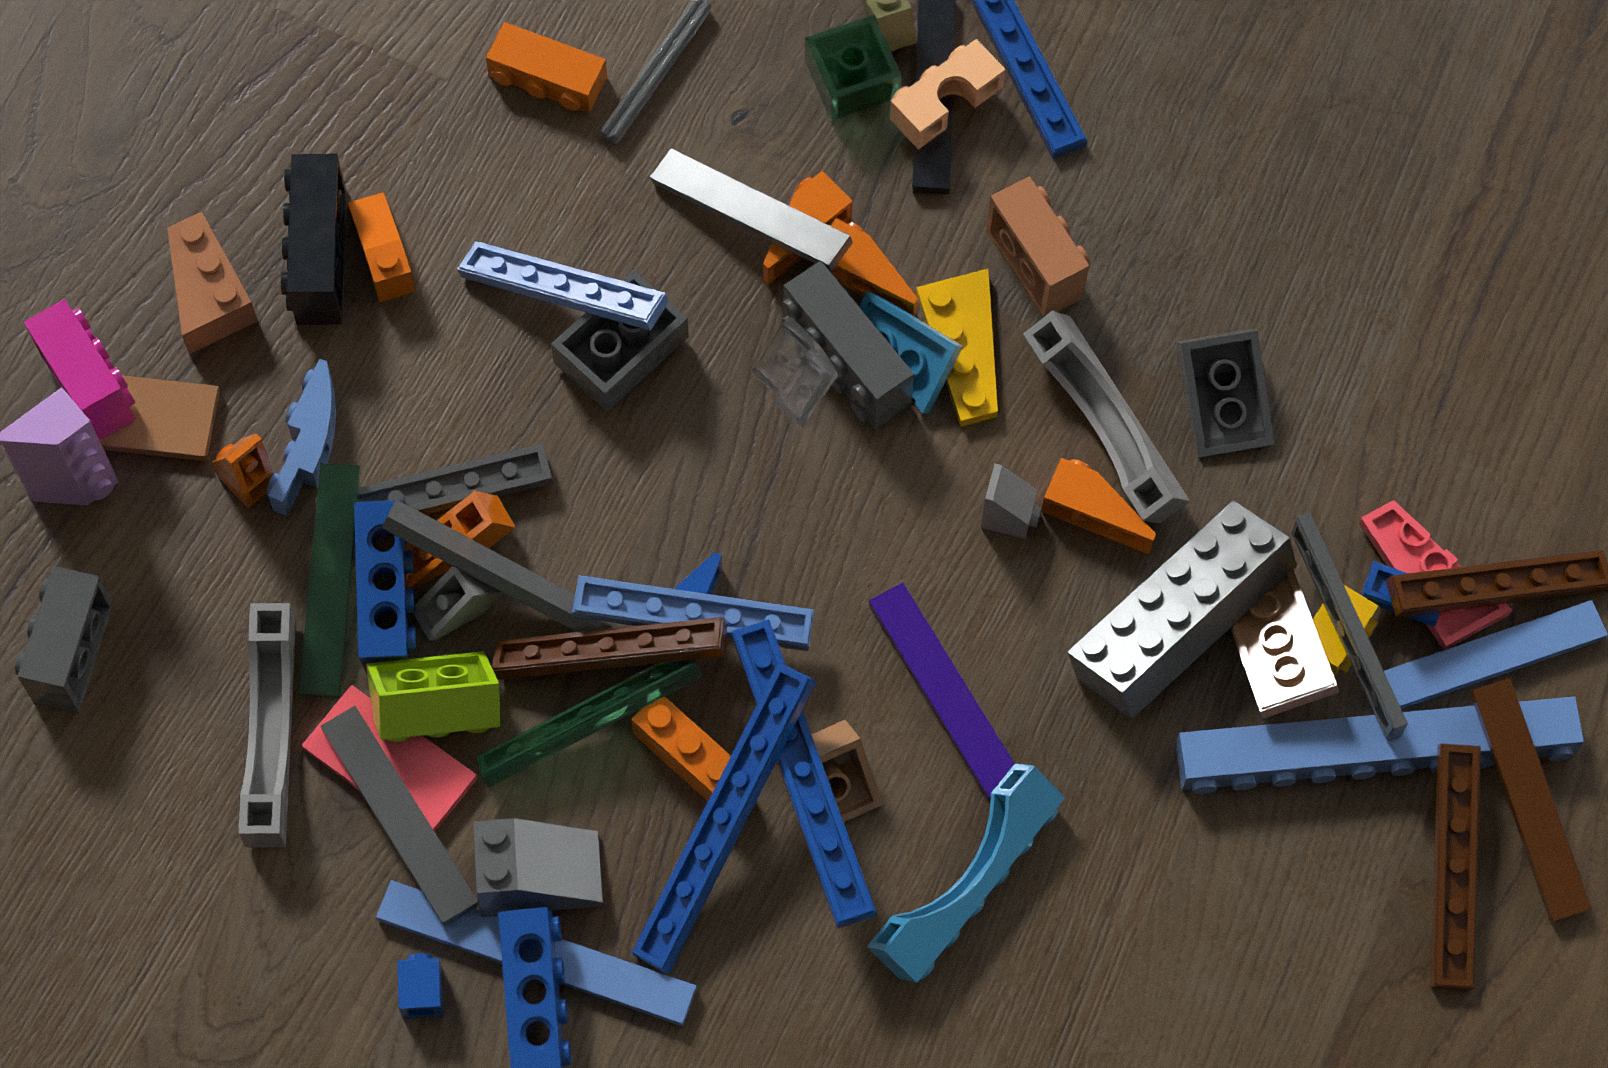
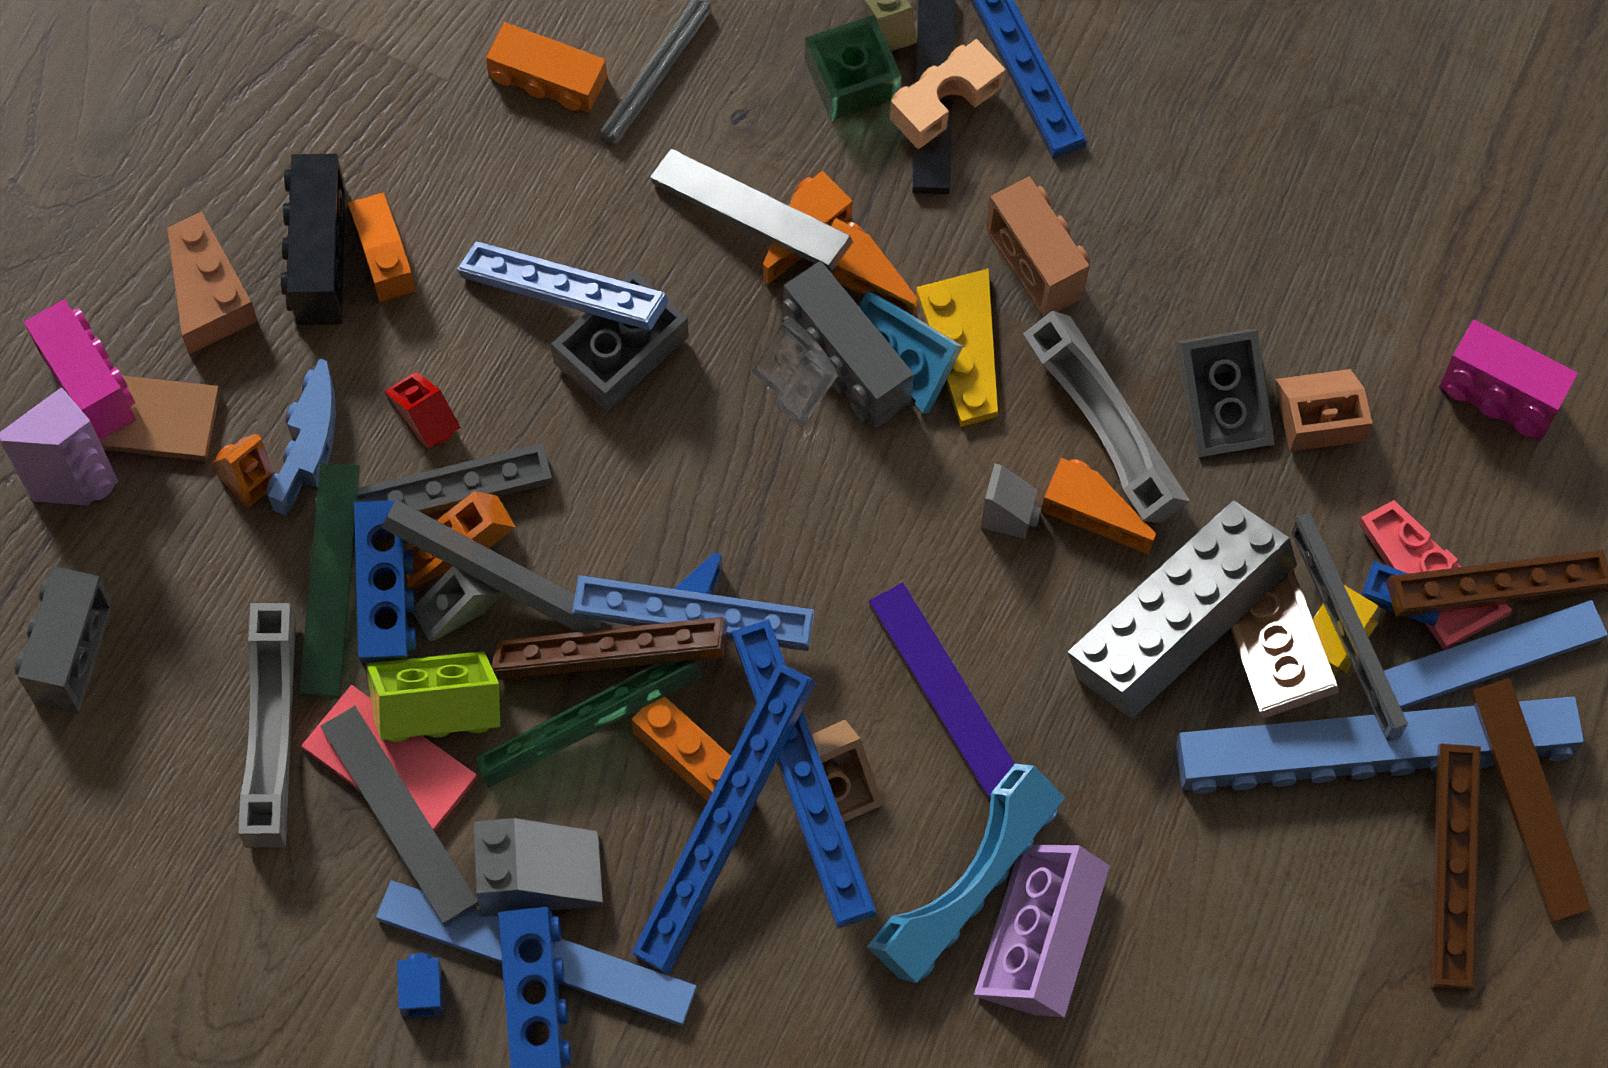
(423, 409): none -> red slope
(1043, 929): none -> lavender slope
(1323, 409): none -> nougat slope
(1507, 380): none -> dark pink brick

